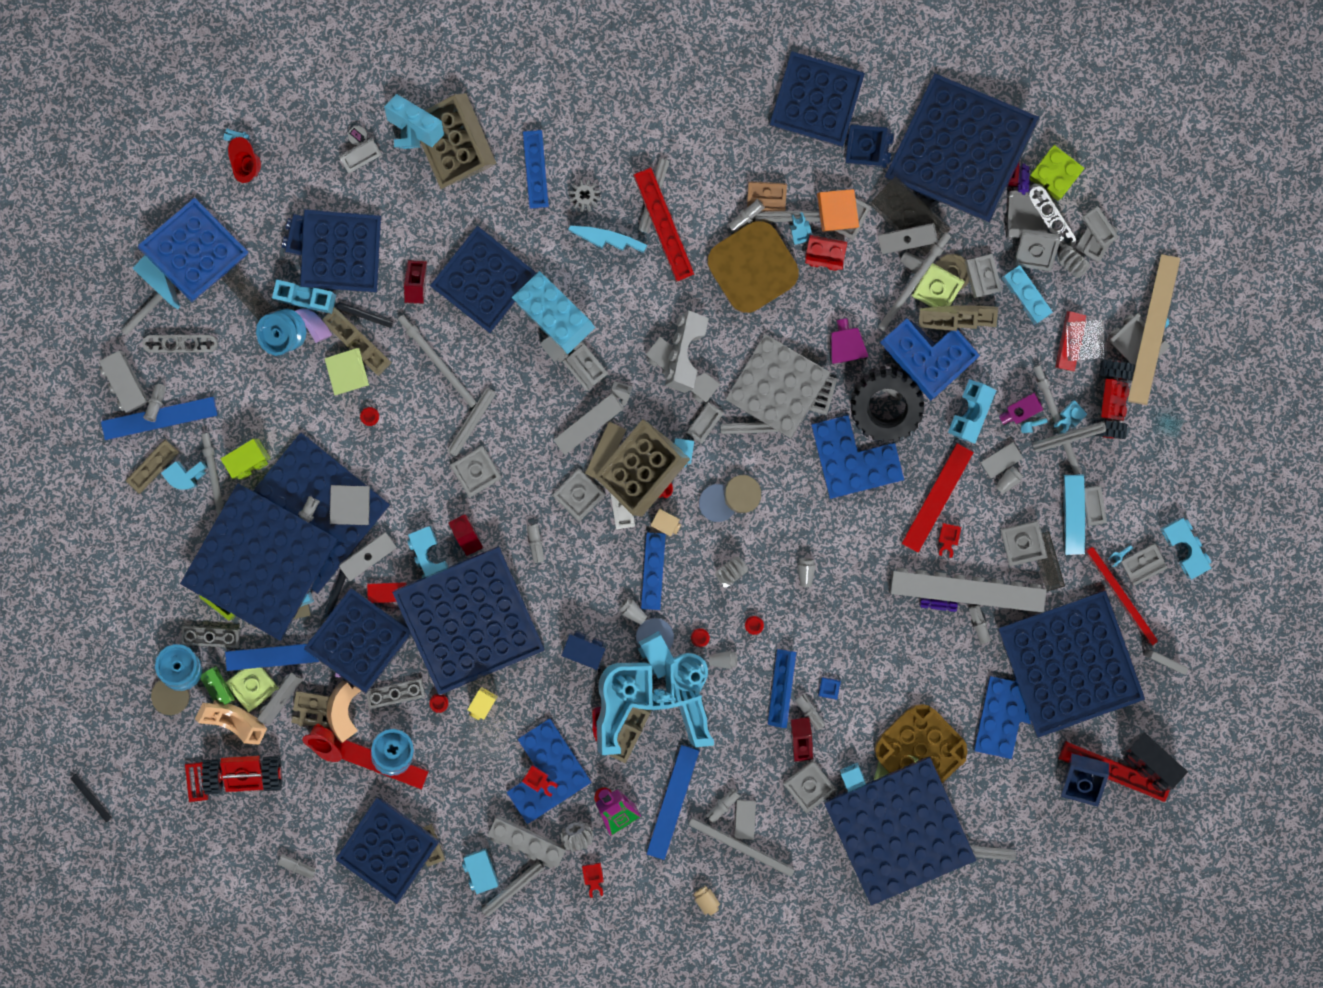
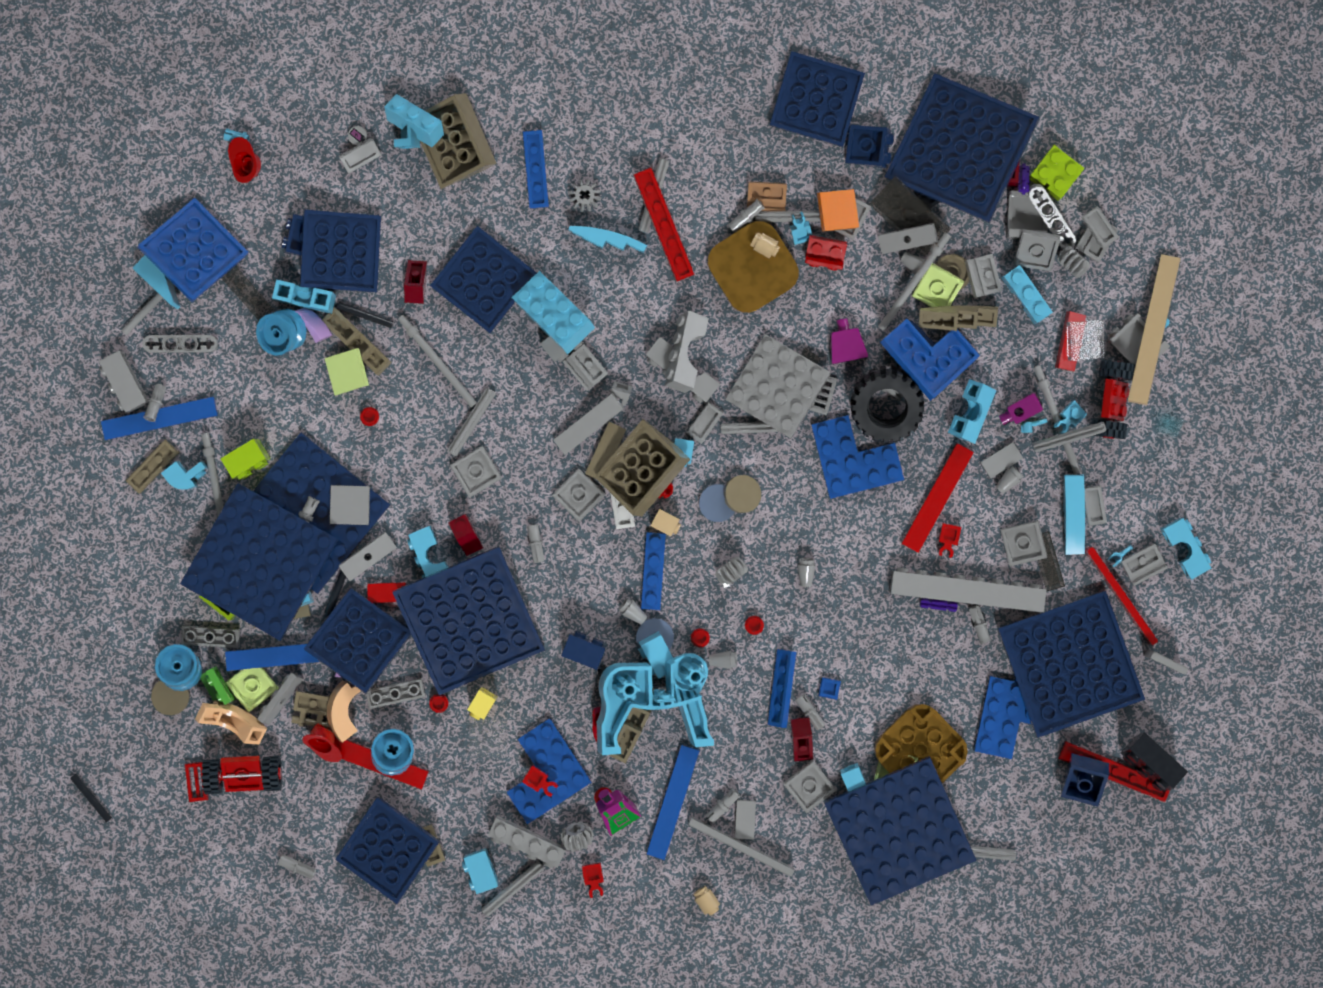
(765, 245): none -> tan brick

